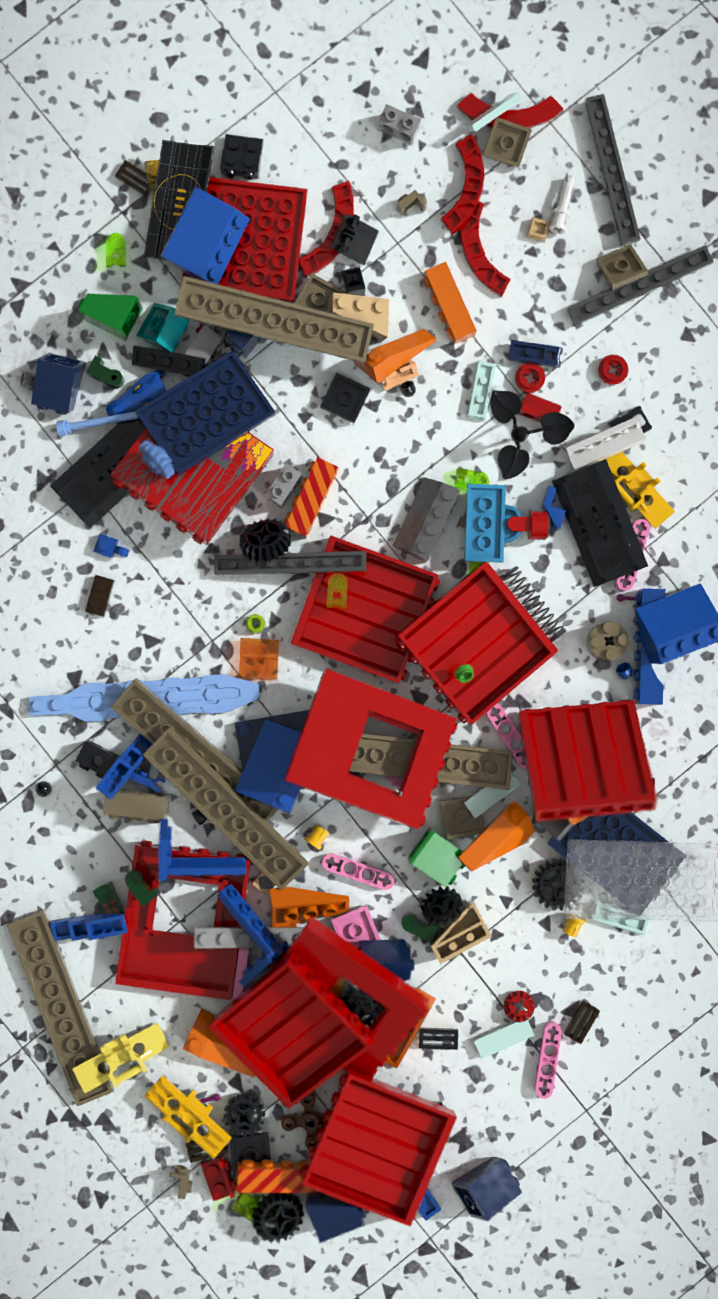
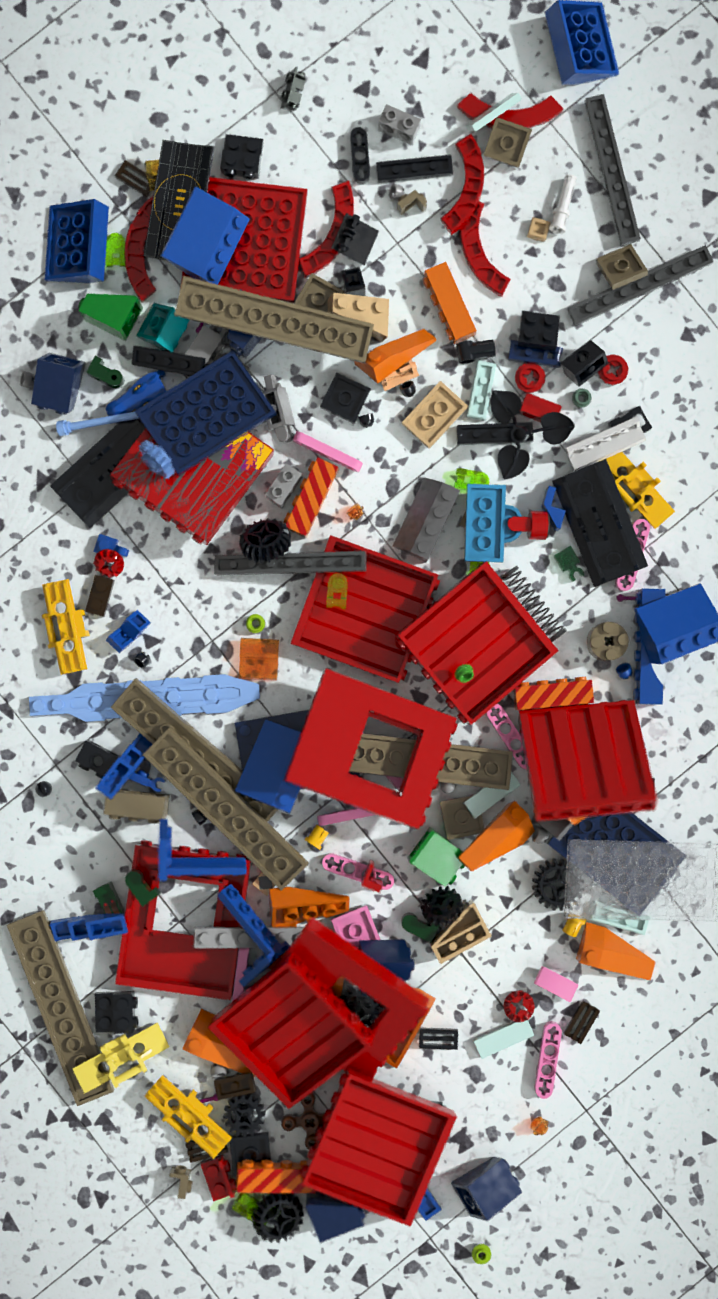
(70, 626): none -> yellow piece
(77, 242): none -> blue slope
(109, 556): none -> red gear
(116, 1012): none -> black plate
(128, 632): none -> blue slope
(135, 250): none -> red tile
(141, 659): none -> black hinge
(217, 1071): none -> light grey hinge
(235, 1085): none -> dark brown plate
(279, 401): none -> light grey hinge
(289, 96): none -> pearl dark grey hinge
(327, 451): none -> bright pink beam
(341, 816): none -> bright pink beam
(354, 149): none -> black beam
(355, 512): none -> clear orange plate
(366, 420): none -> black hinge
(369, 881): none -> red panel
(396, 192): none -> light grey hinge
(414, 168): none -> black tile
(434, 414): none -> tan plate
(471, 351): none -> black piece
(478, 1249): none -> lime plate
(489, 433): none -> black tile
(538, 330): none -> black plate
(539, 1126): none -> clear orange plate
(540, 835): none -> light grey hinge
(552, 695): none -> brick
(556, 984): none -> bright pink slope
(567, 561): none -> clear green plate
(581, 41): none -> blue slope
(581, 392): none -> sand green plate
(584, 363): none -> black brick
(609, 952): none -> orange wedge

